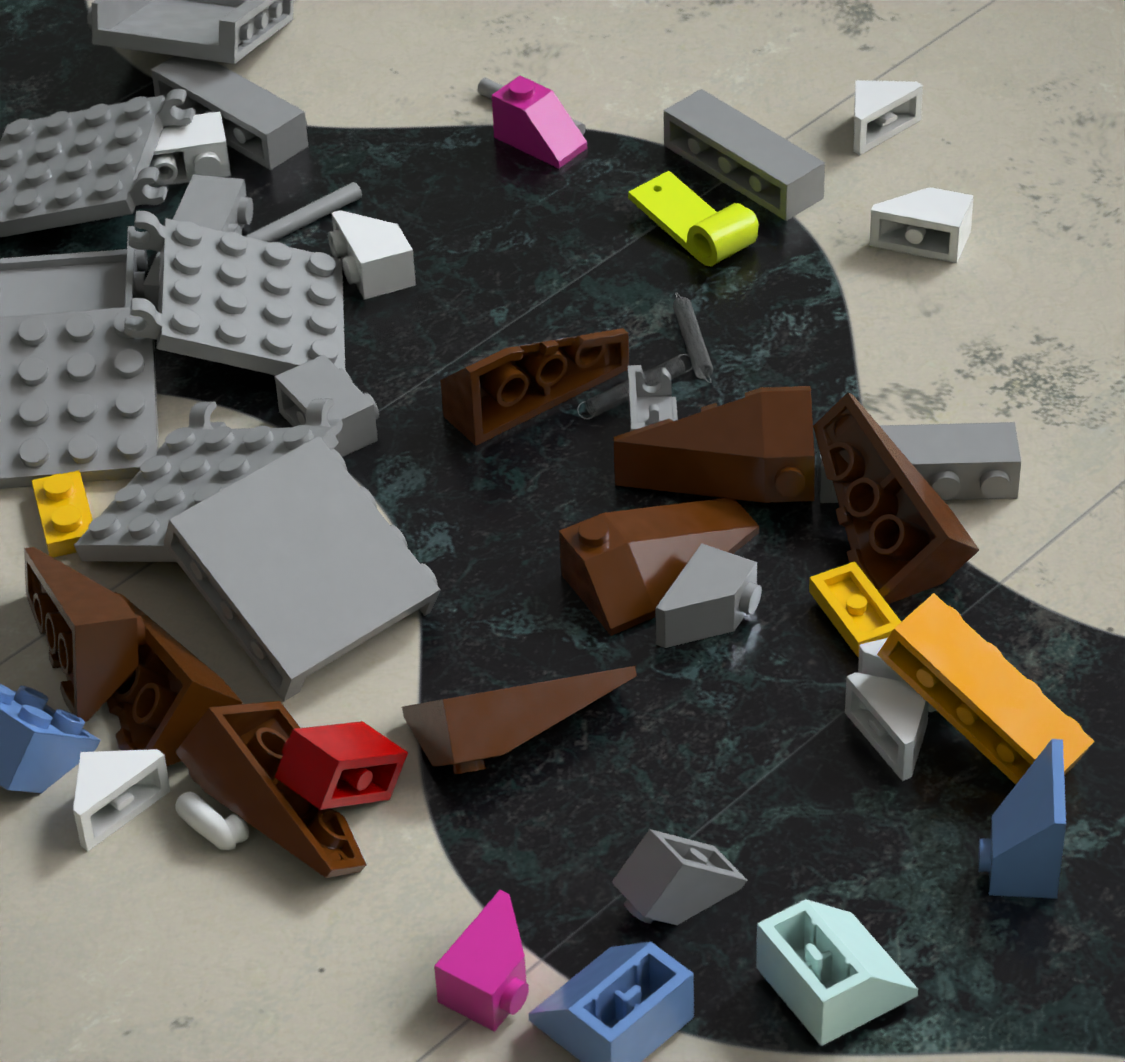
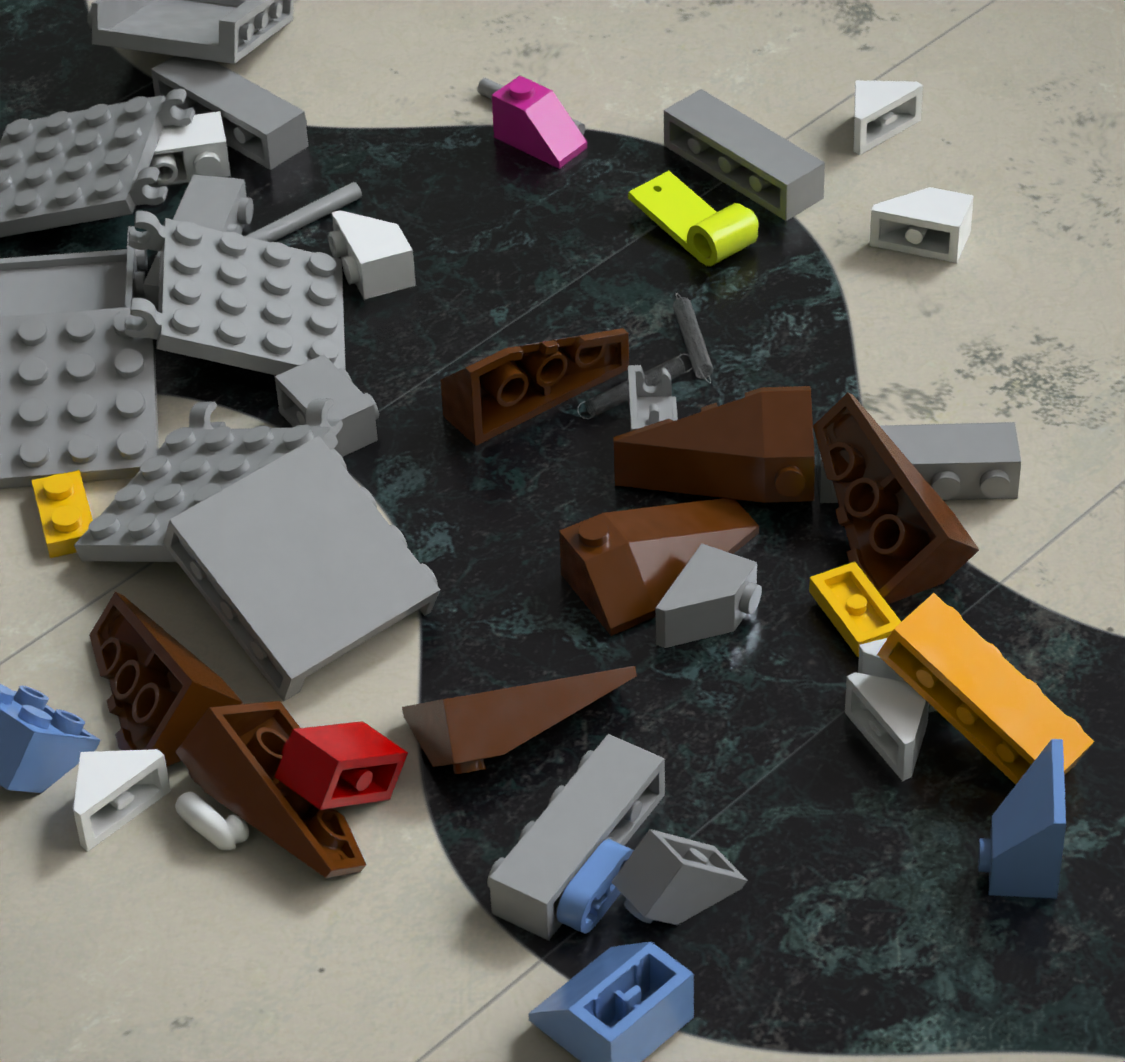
(86, 630): reddish brown wedge -> none
(485, 967): dark pink slope -> none
(592, 889): none -> medium blue beam
(602, 801): none -> light grey brick
(829, 969): light aqua slope -> none

